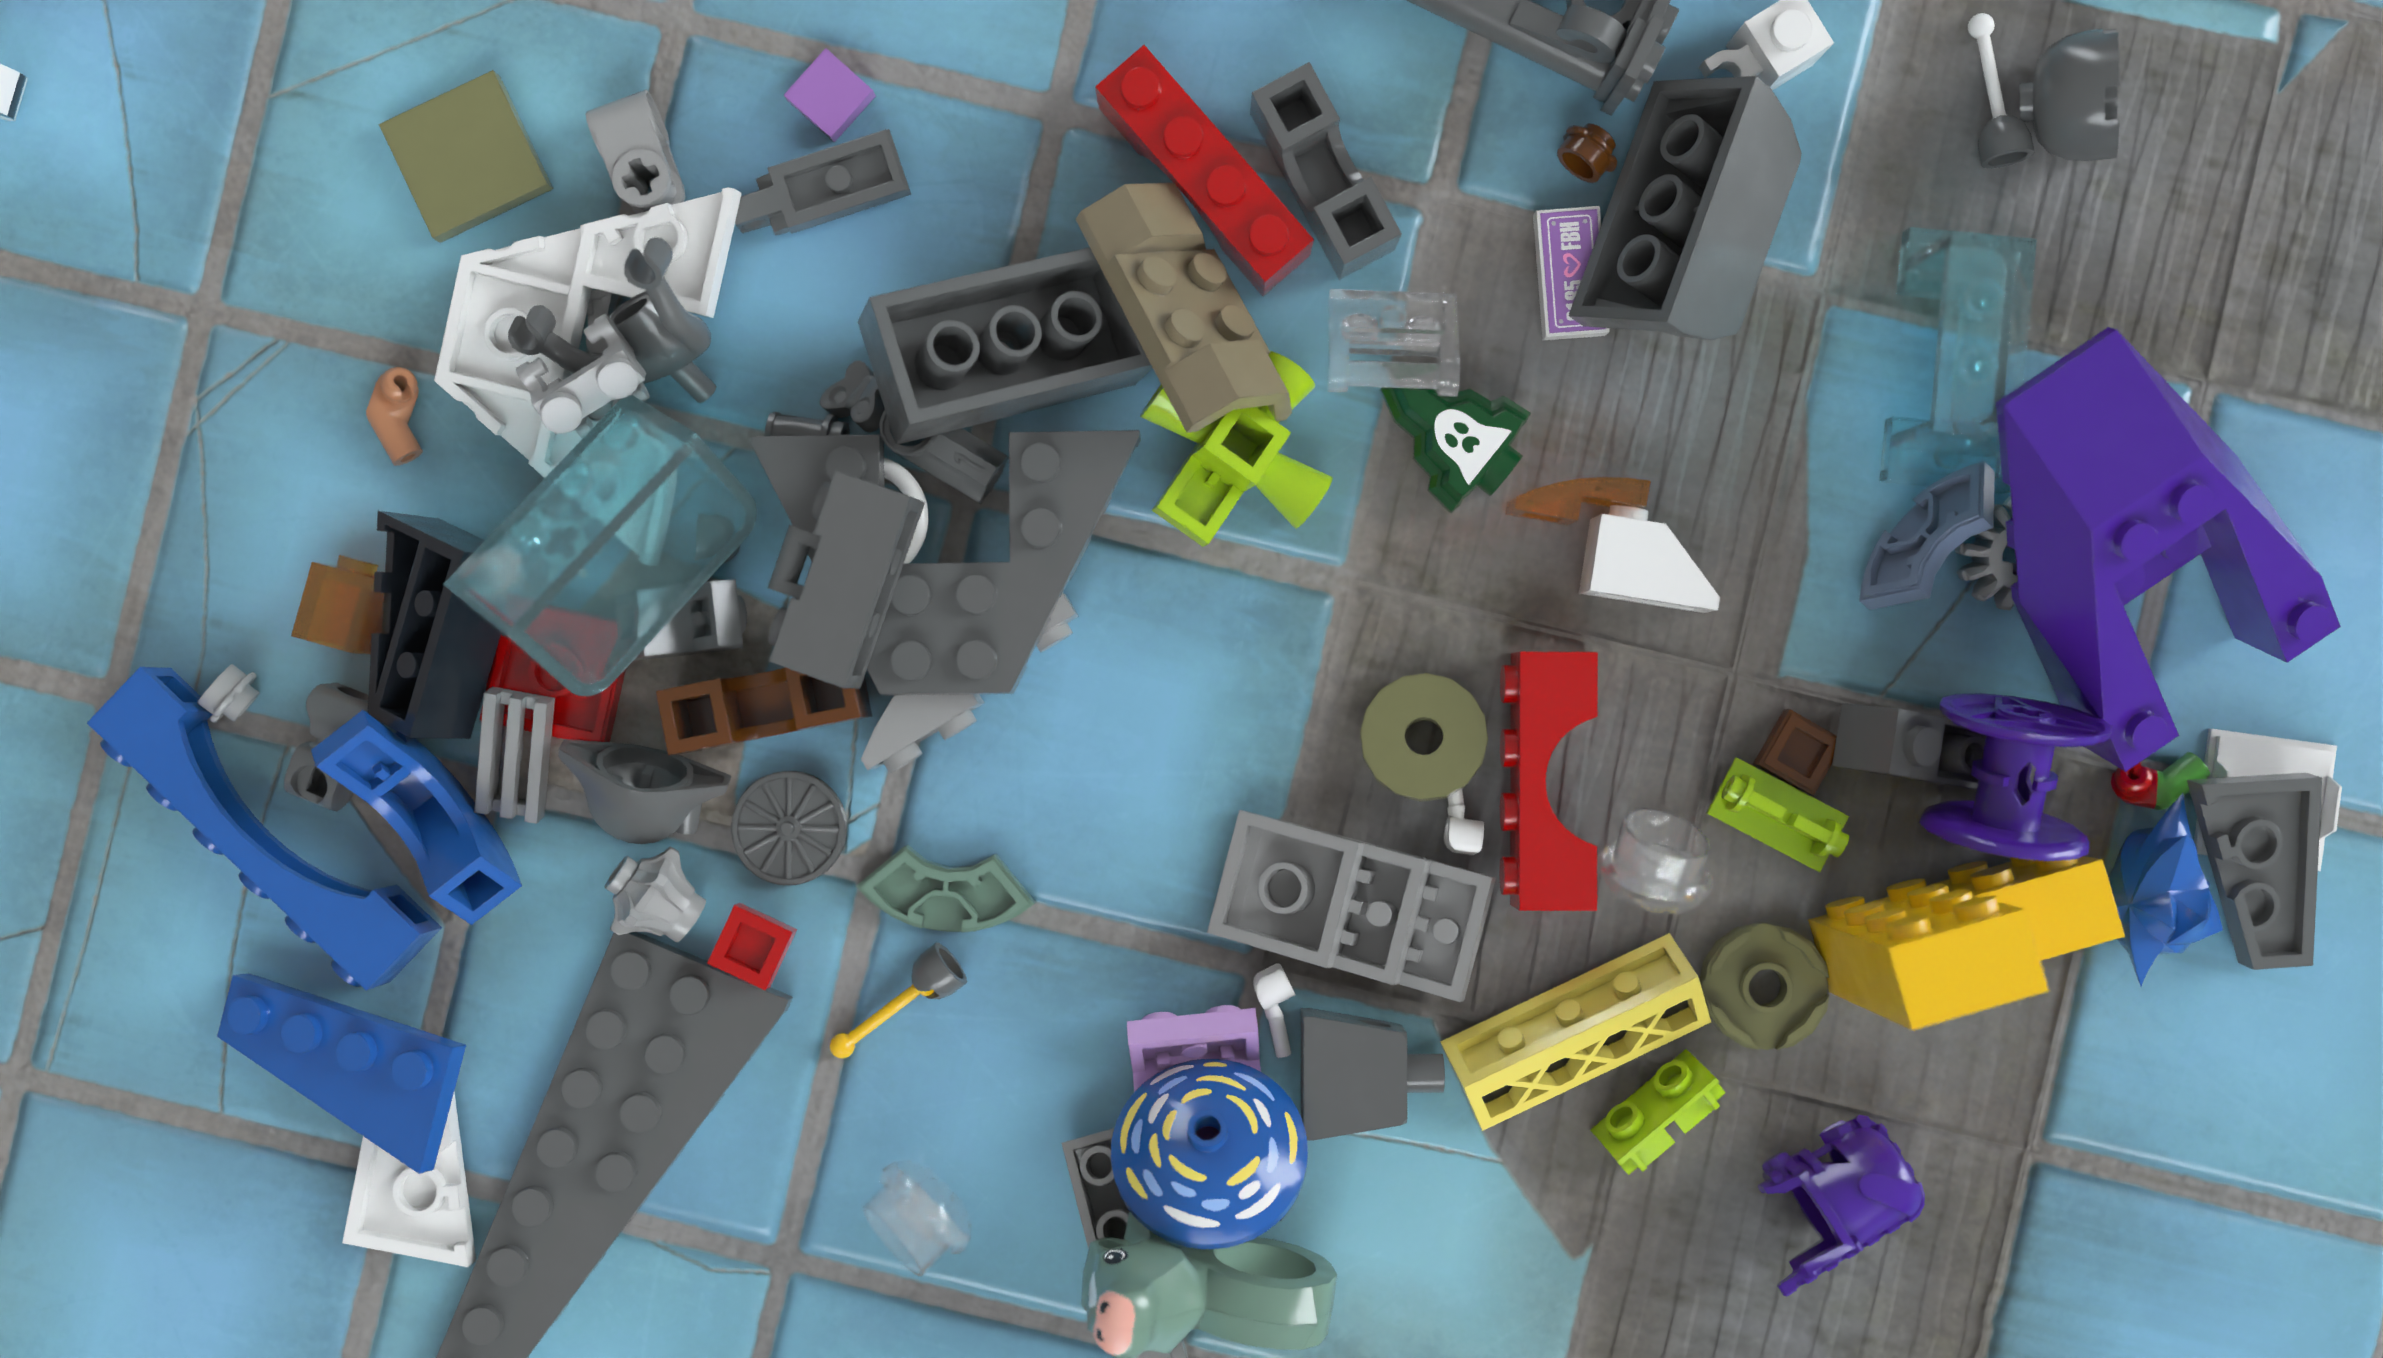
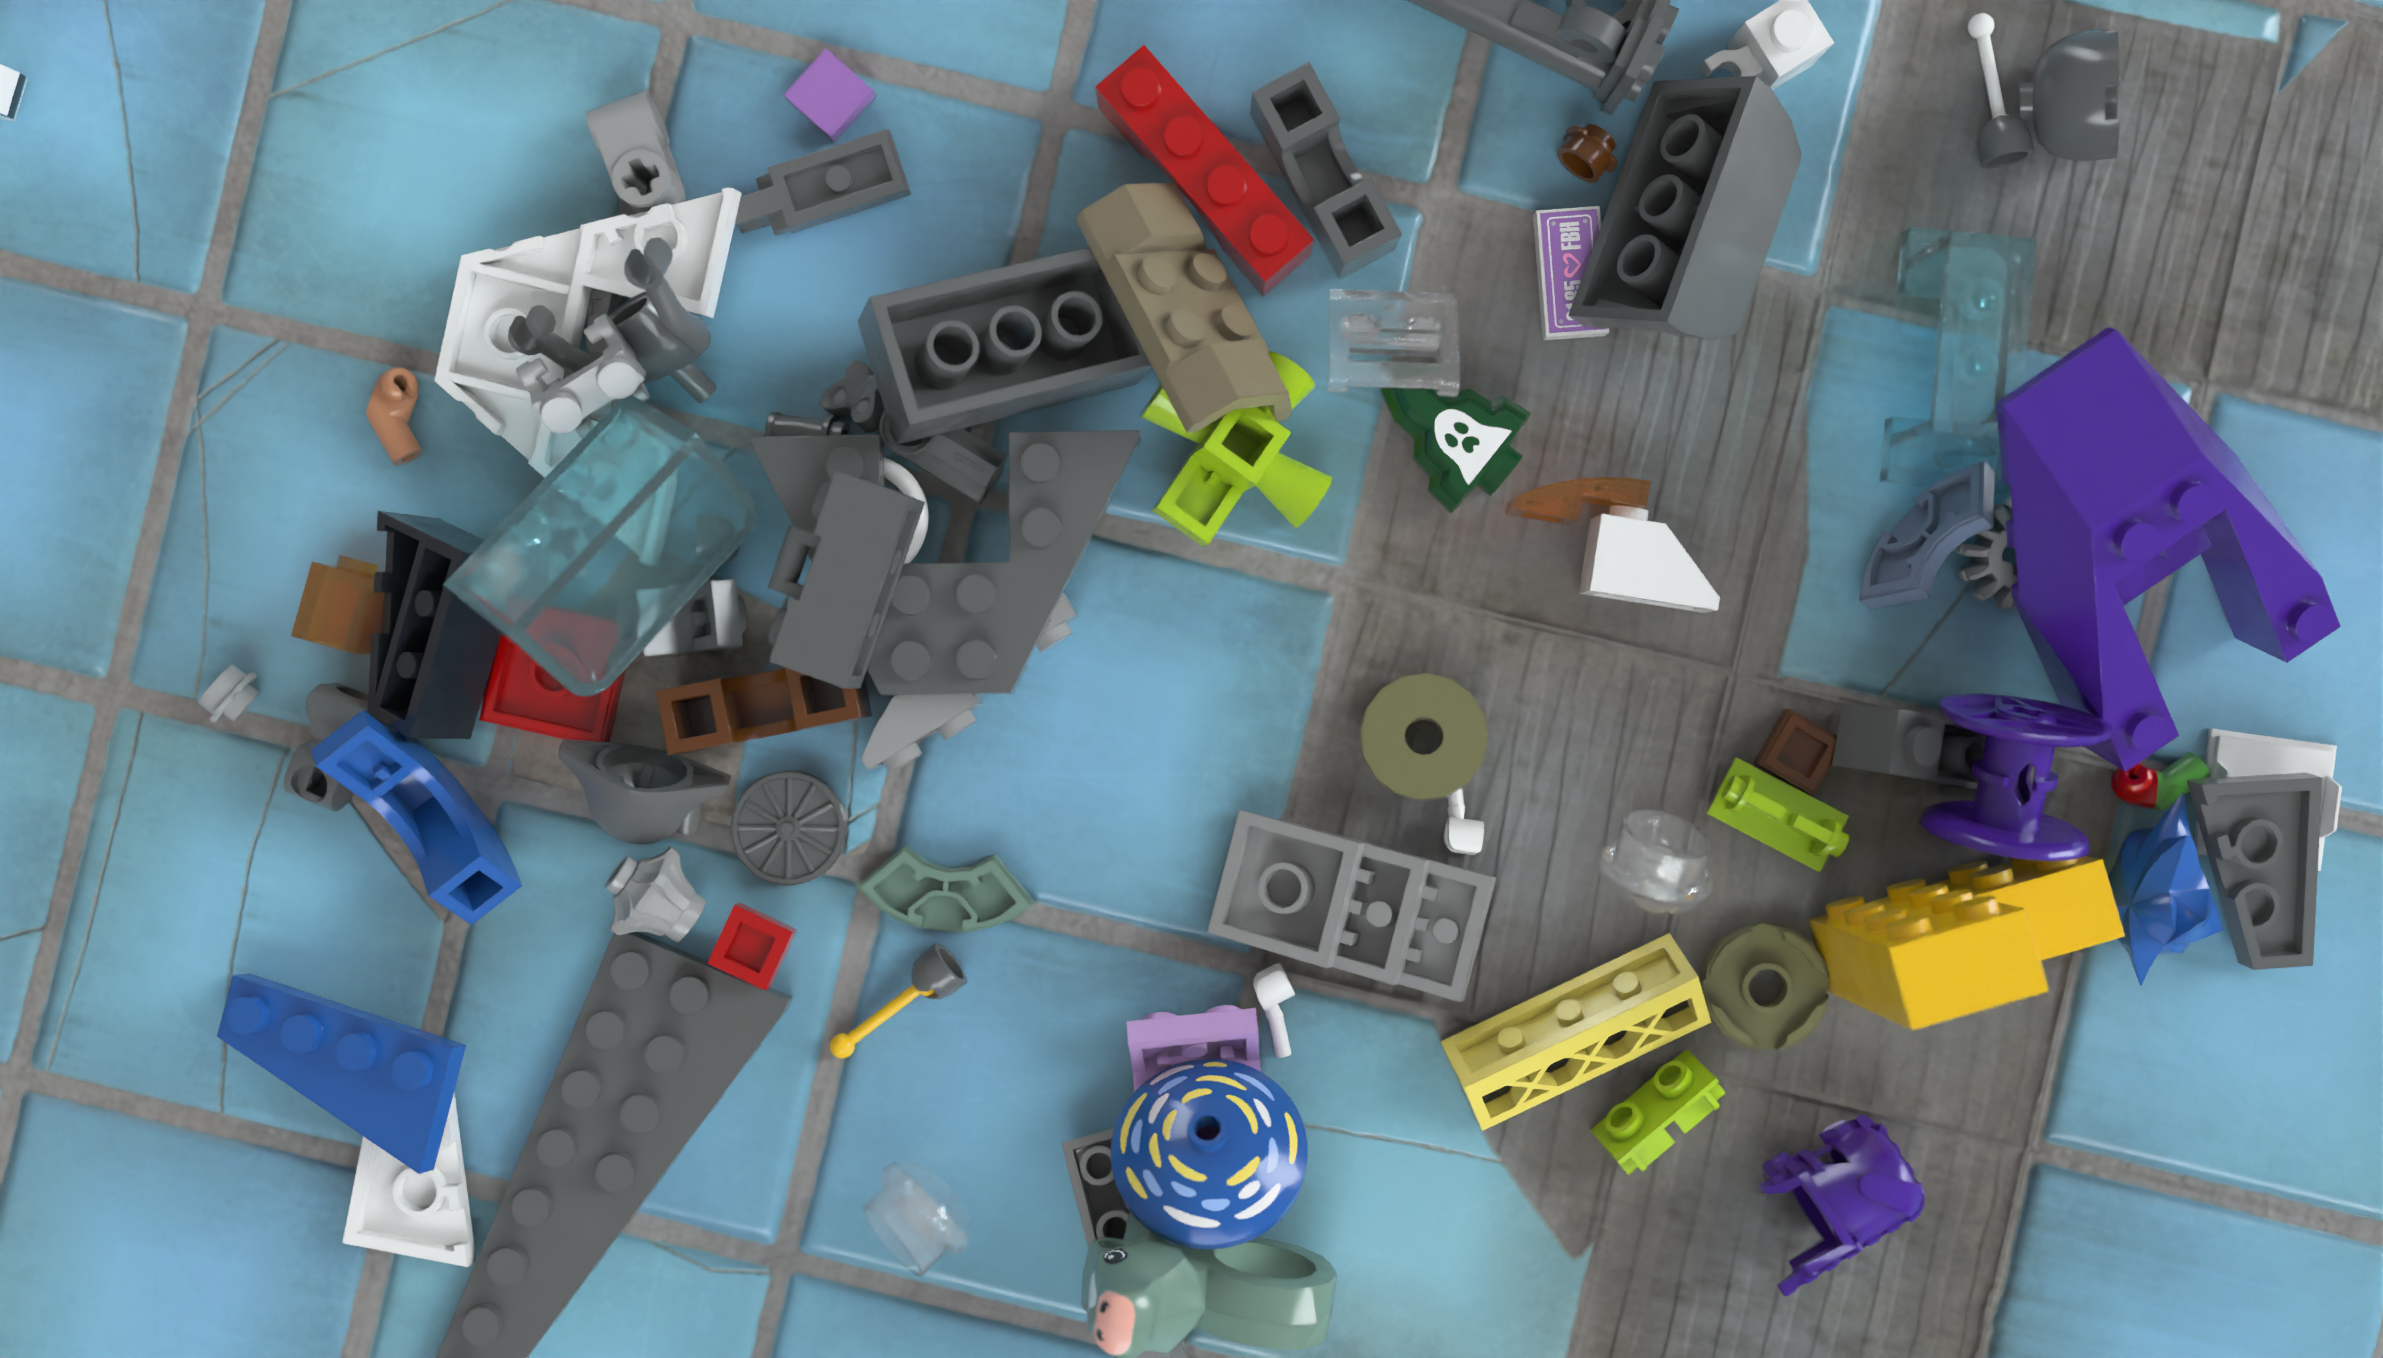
(168, 741): blue arch -> none
(466, 156): olive tile -> none
(490, 751): light grey tile -> none
(1359, 1073): dark grey torso -> none
(1546, 861): red arch -> none

